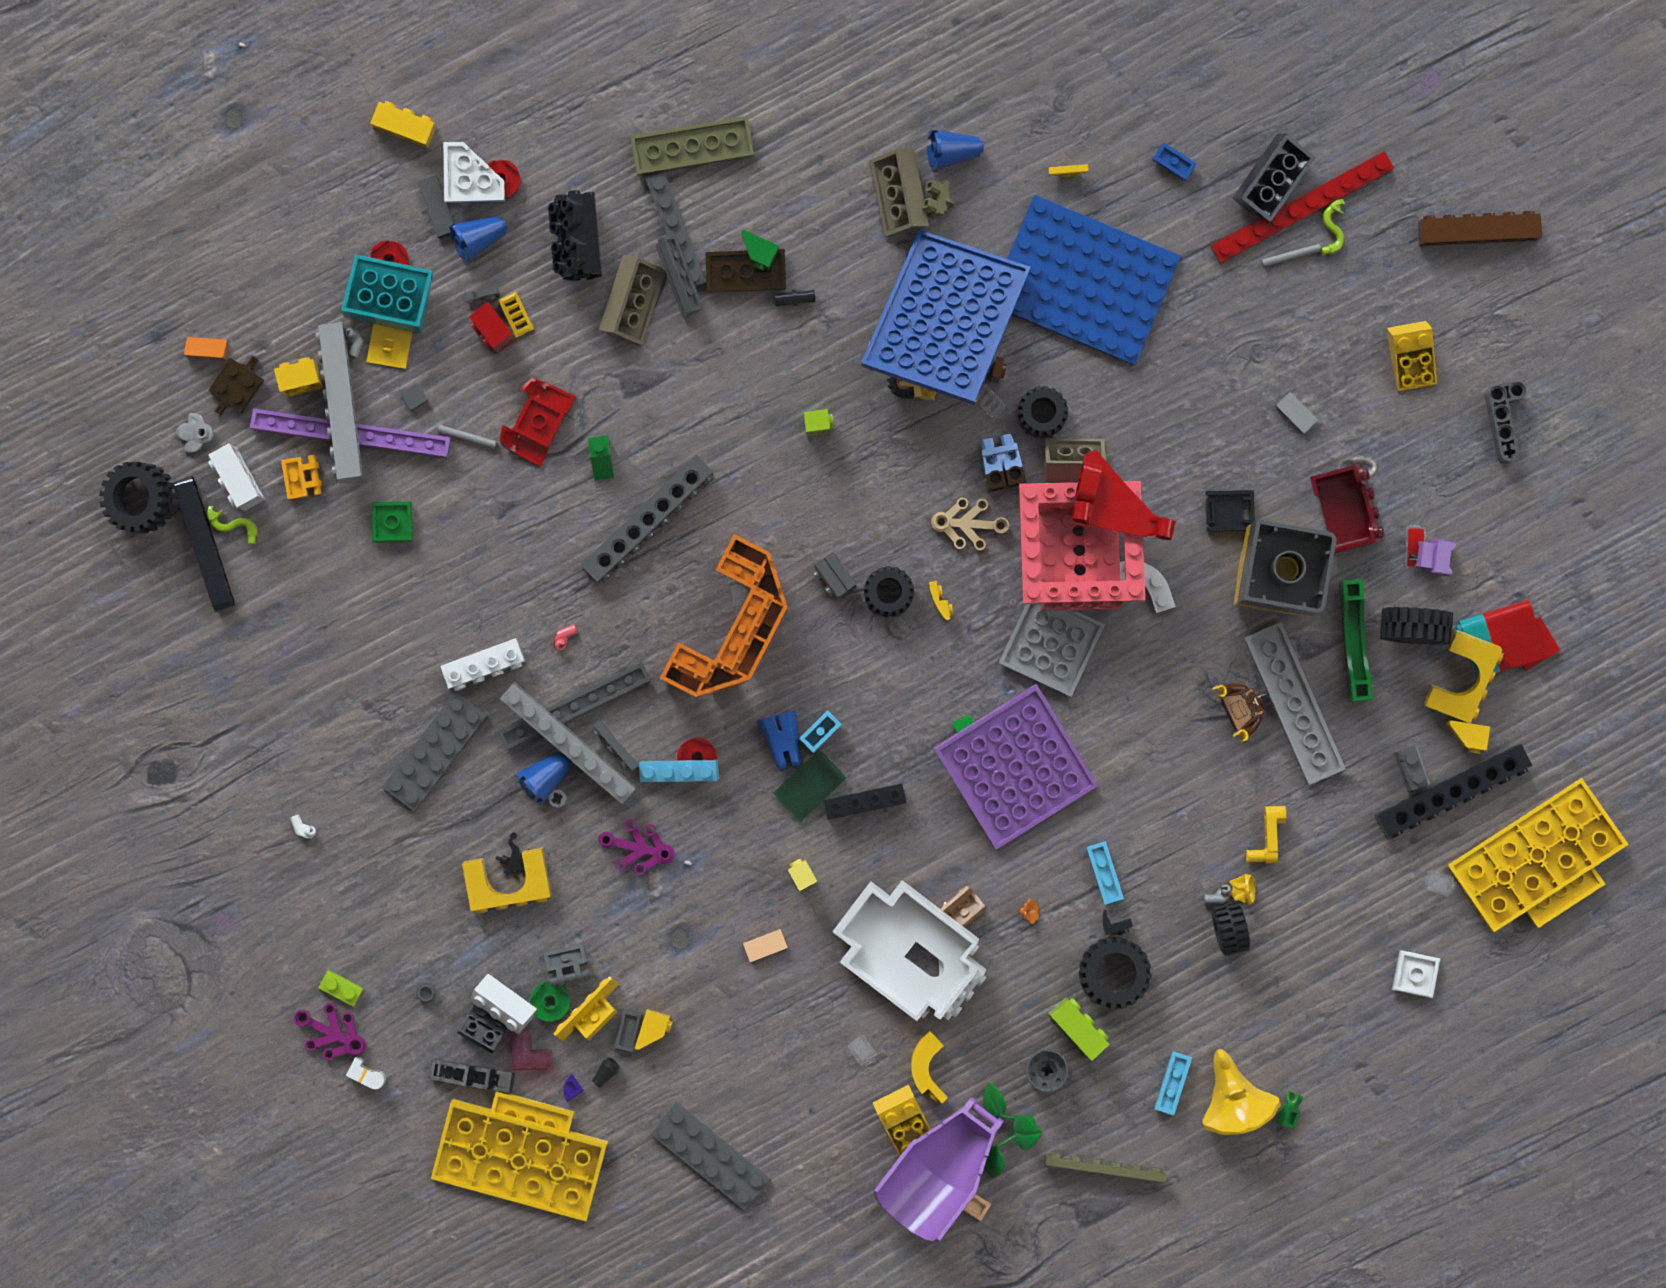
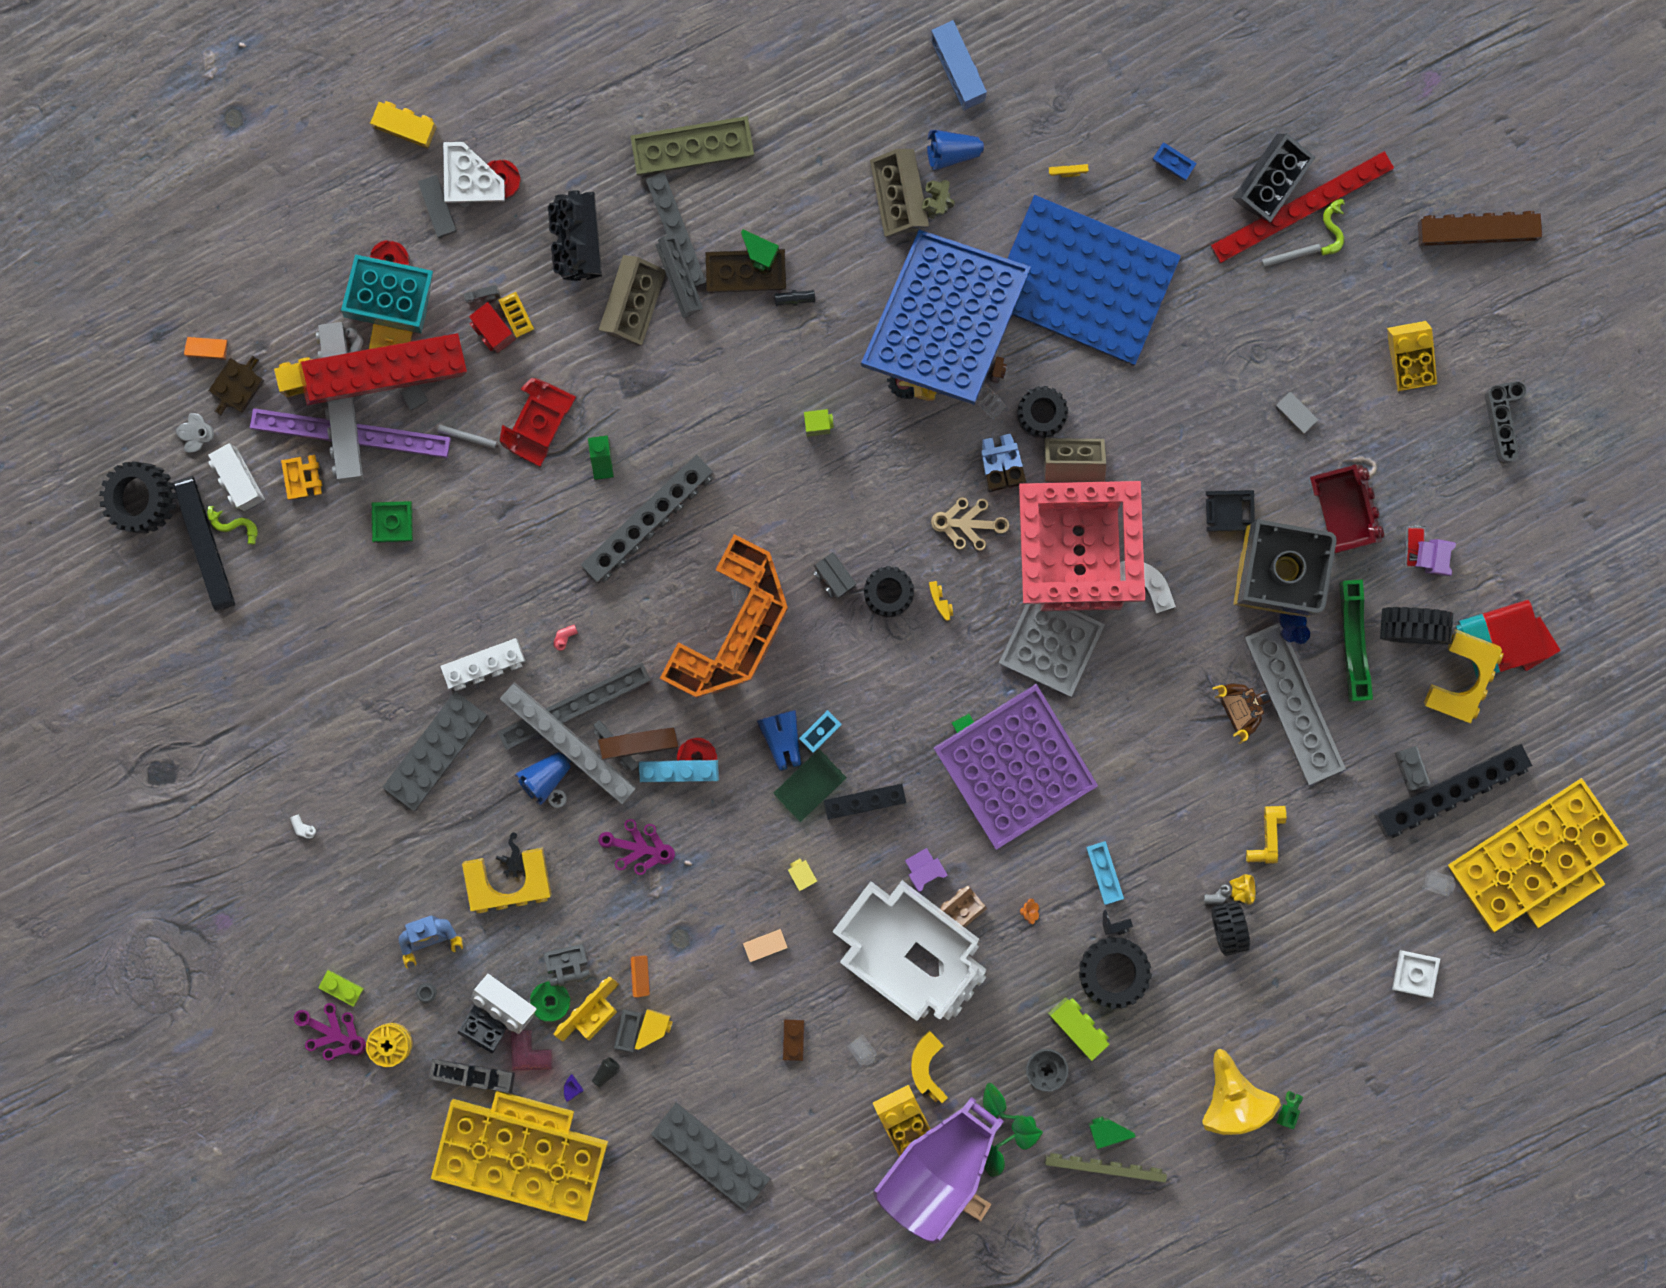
(365, 1075): white leg -> none
(382, 369): none -> red brick
(397, 1036): none -> yellow wheel
(424, 934): none -> medium blue torso
(476, 235): blue cone -> none
(637, 743): none -> reddish brown slope
(640, 976): none -> orange slope
(793, 1039): none -> reddish brown plate
(924, 869): none -> medium lavender piece
(958, 65): none -> medium blue brick
(1107, 1132): none -> green slope
(1110, 504): red panel -> none
(1173, 1083): medium azure plate -> none
(1294, 628): none -> clear blue plate
(1470, 735): yellow slope -> none

